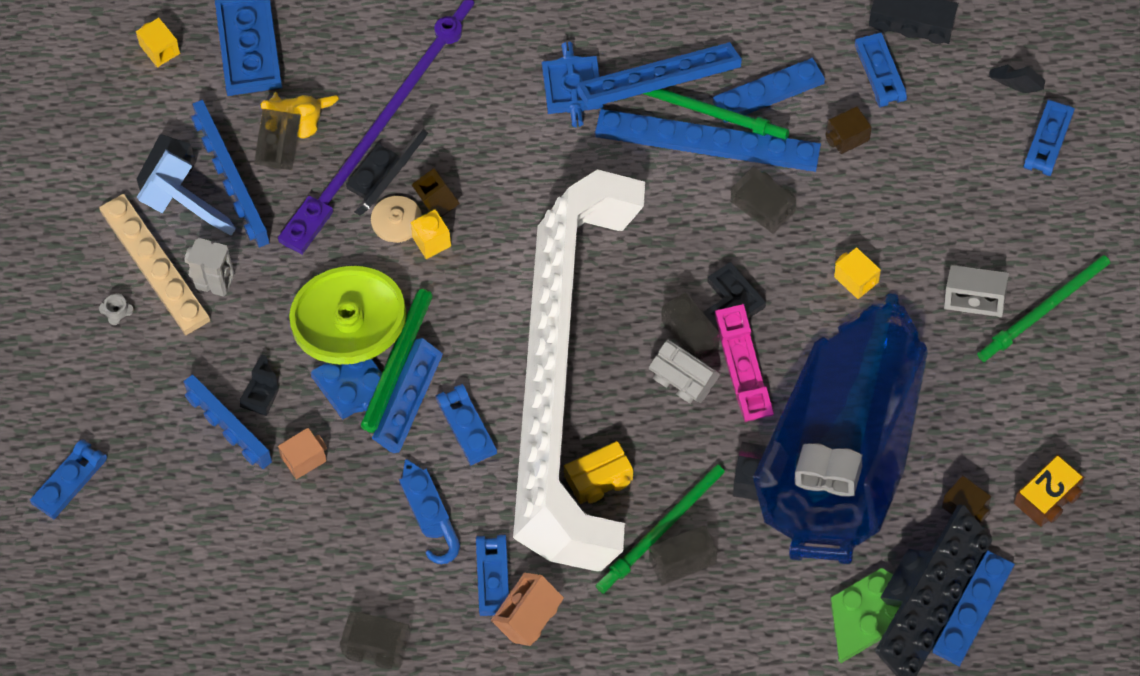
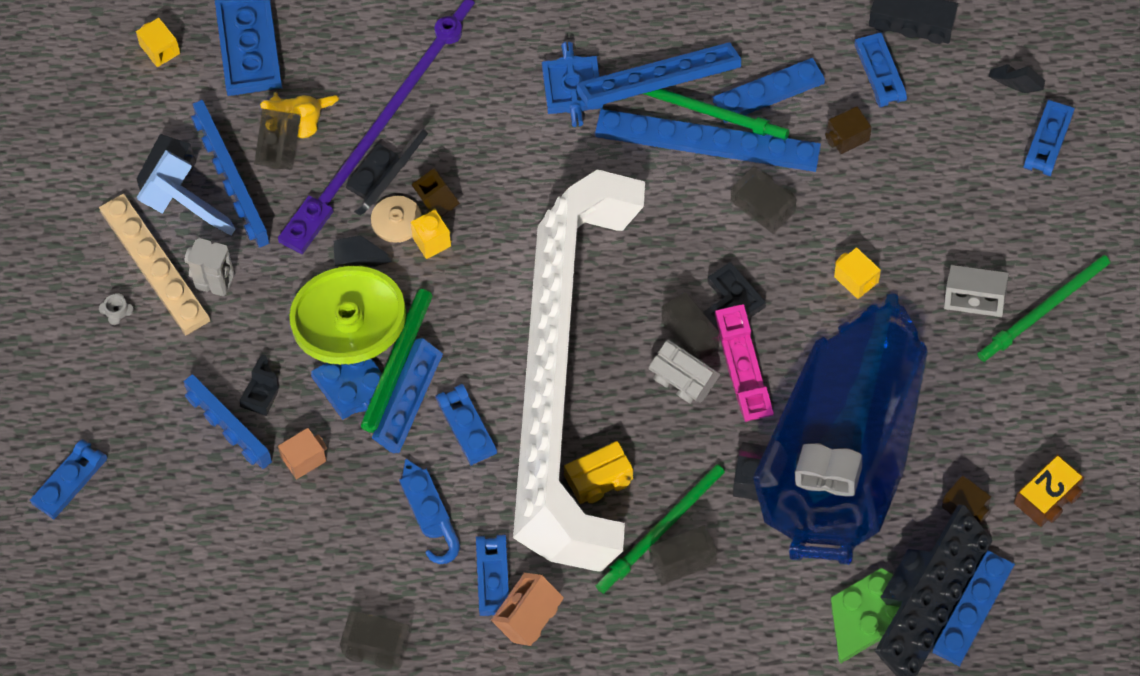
(357, 251): none -> black slope

